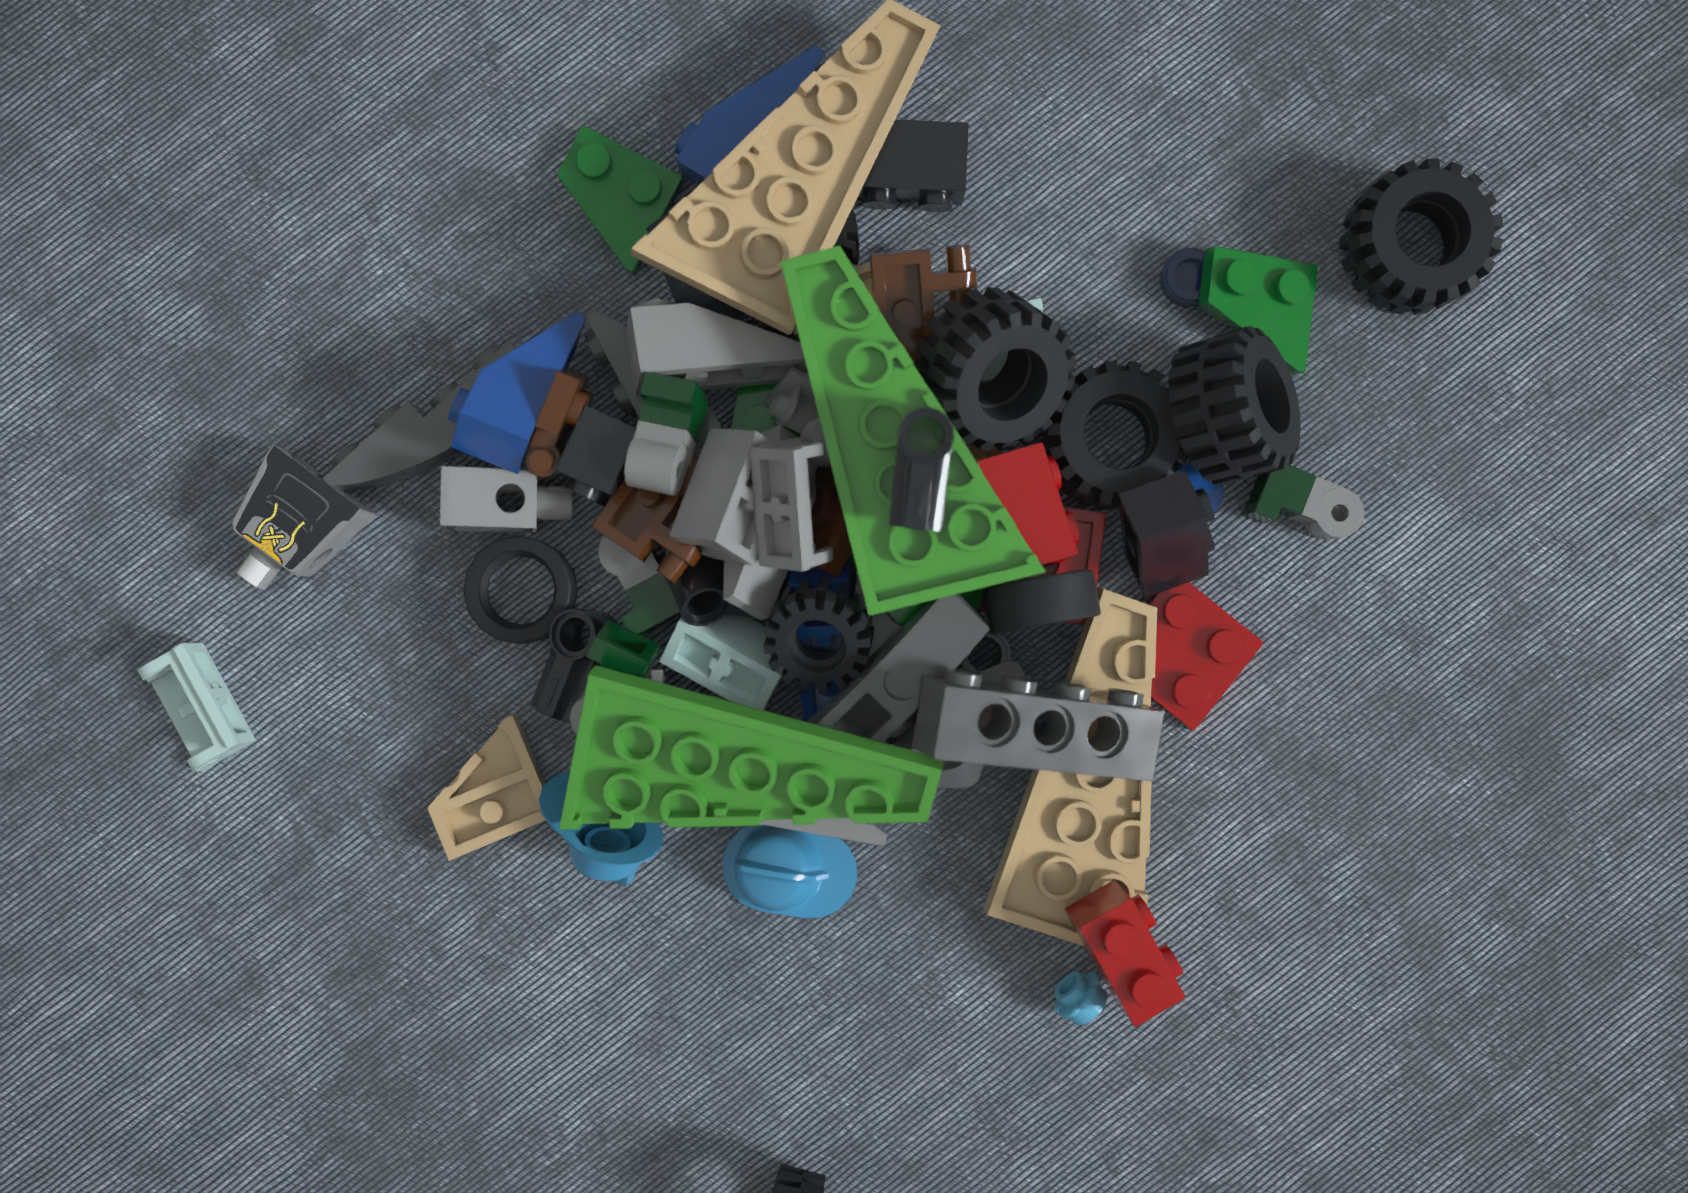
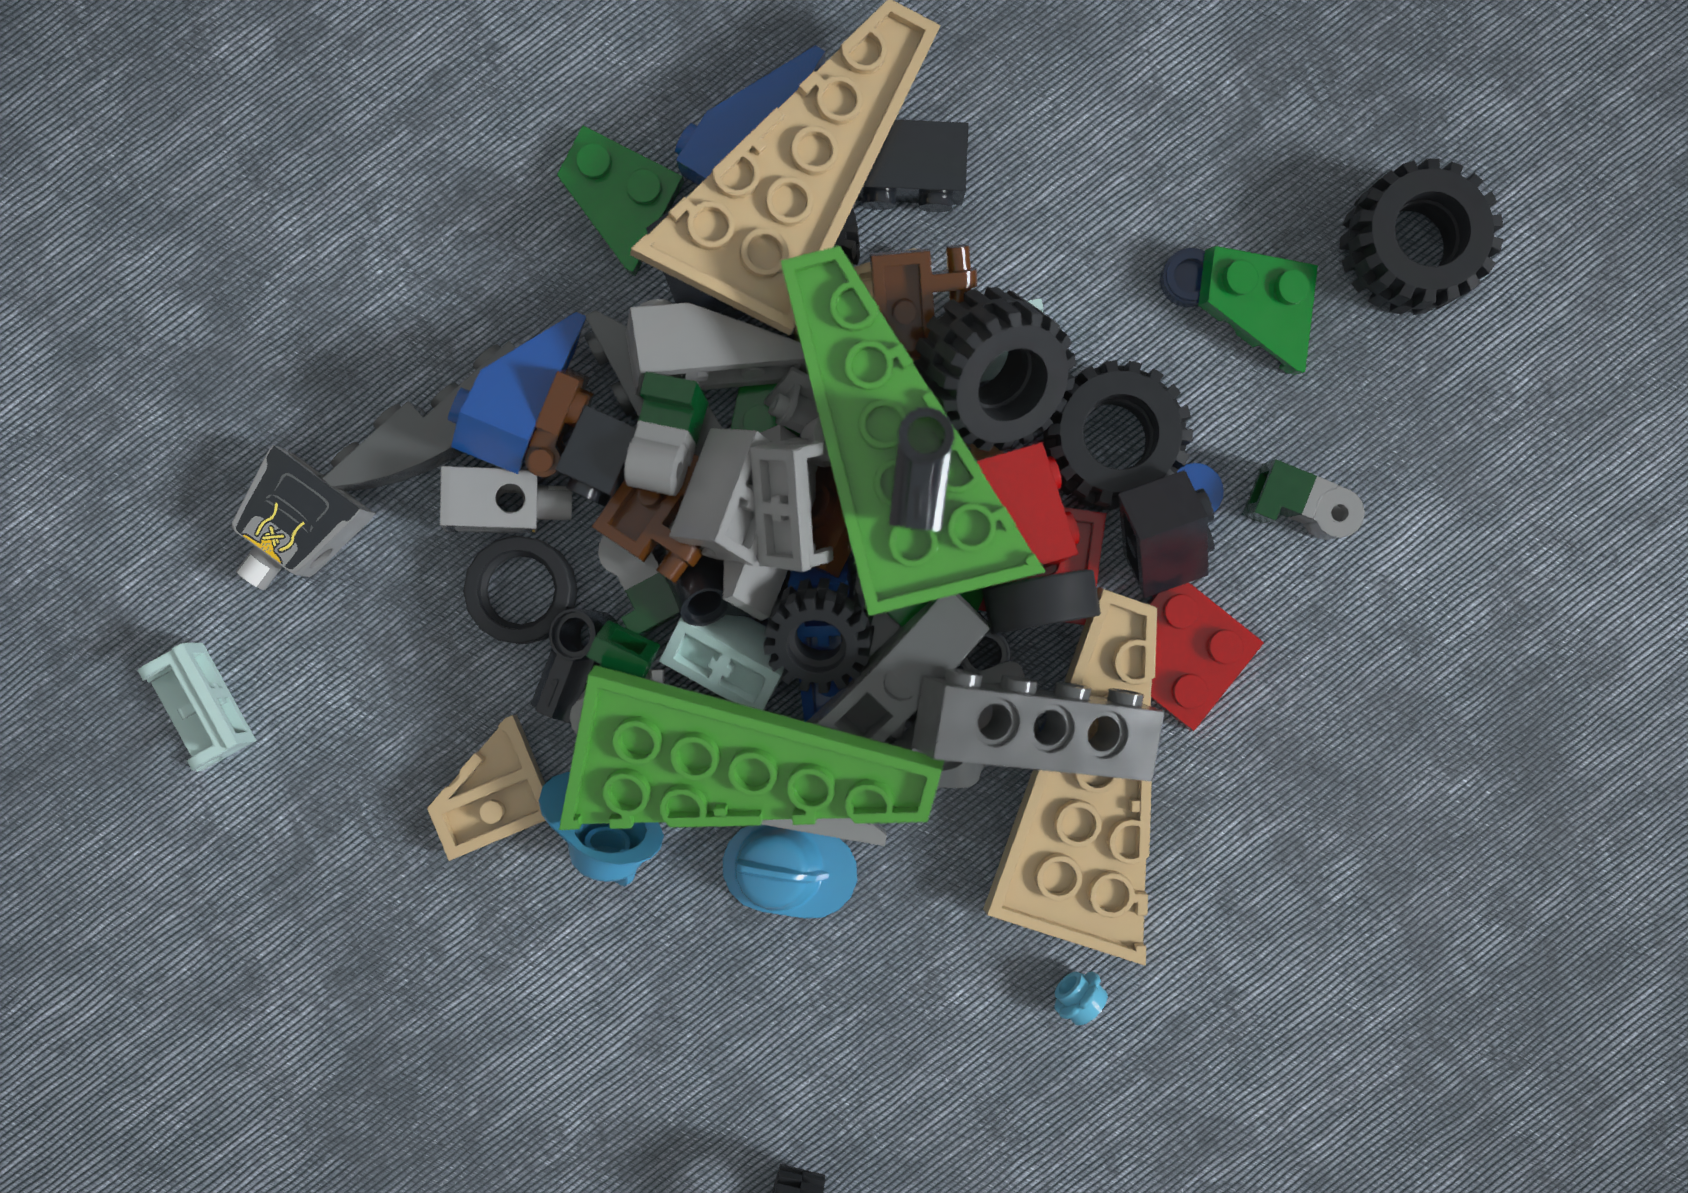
(1125, 952): red brick -> none
(1234, 406): black tyre -> none

